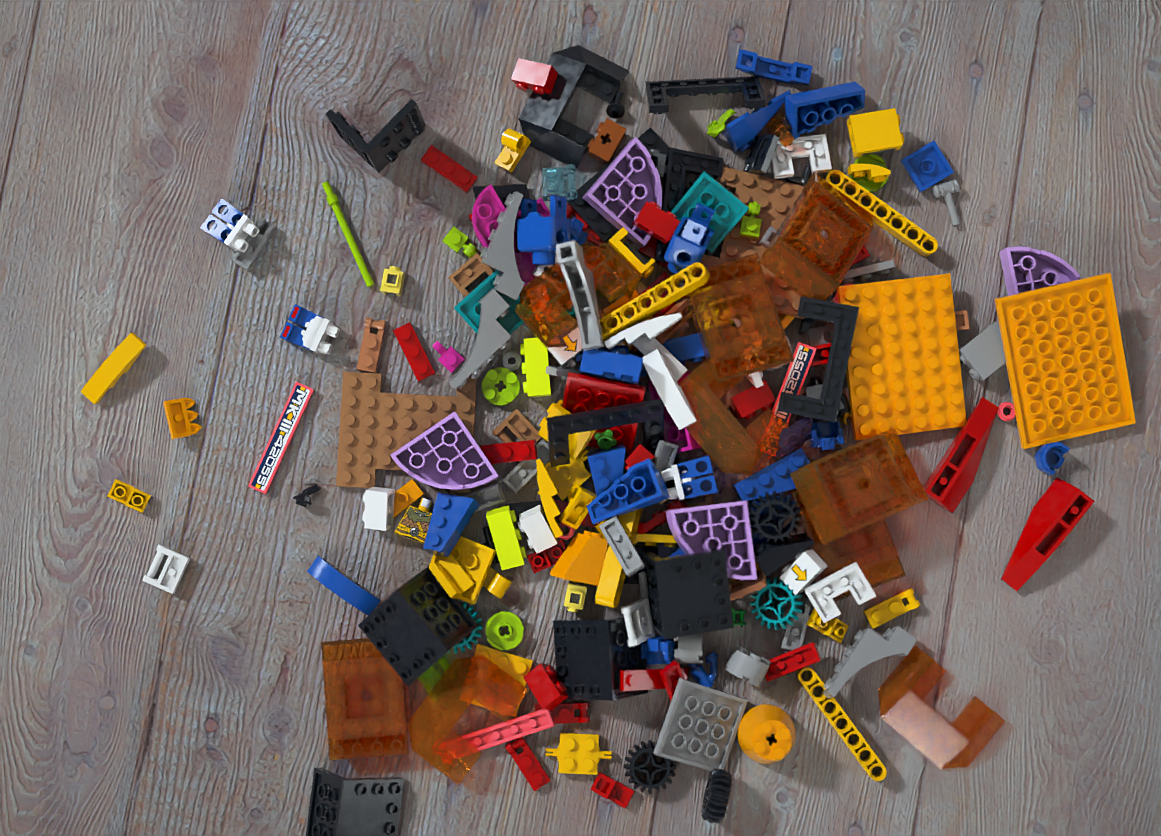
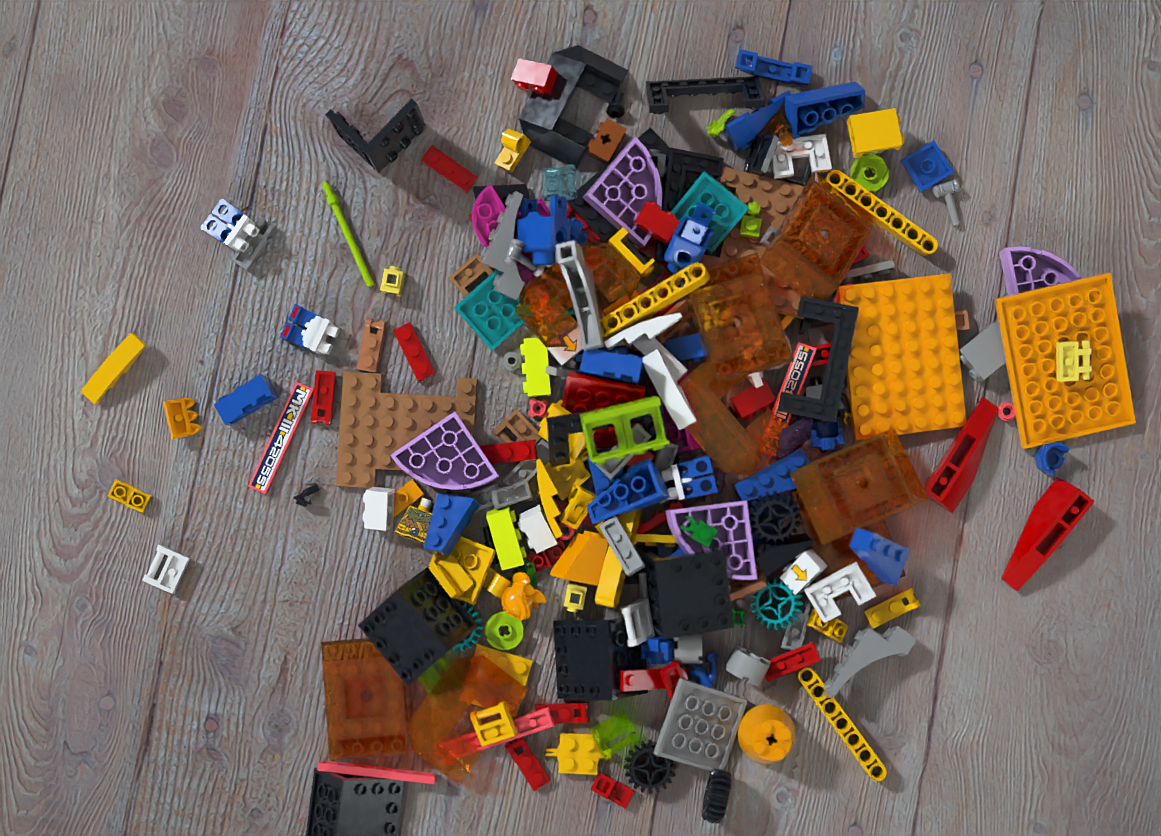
(246, 399): none -> blue wedge
(323, 397): none -> red plate
(343, 586): blue slope -> none
(377, 771): none -> coral tile
(449, 358): dark pink plate -> none
(456, 241): lime plate -> none
(488, 339): light grey arch -> none
(494, 377): lime plate -> none
(494, 730): none -> yellow plate
(511, 494): none -> light grey plate
(514, 255): none -> light grey piece
(521, 597): none -> light orange helmet
(530, 572): none -> green piece
(537, 403): none -> coral plate
(546, 686): red brick -> none
(605, 444): bright green plate -> none
(609, 730): none -> clear neon green plate
(613, 466): none -> light grey plate
(620, 416): none -> lime window
(701, 532): none -> green plate
(873, 172): yellow slope -> none
(880, 555): none -> blue wedge
(925, 729): clear orange slope -> none
(1068, 360): none -> light yellow plate

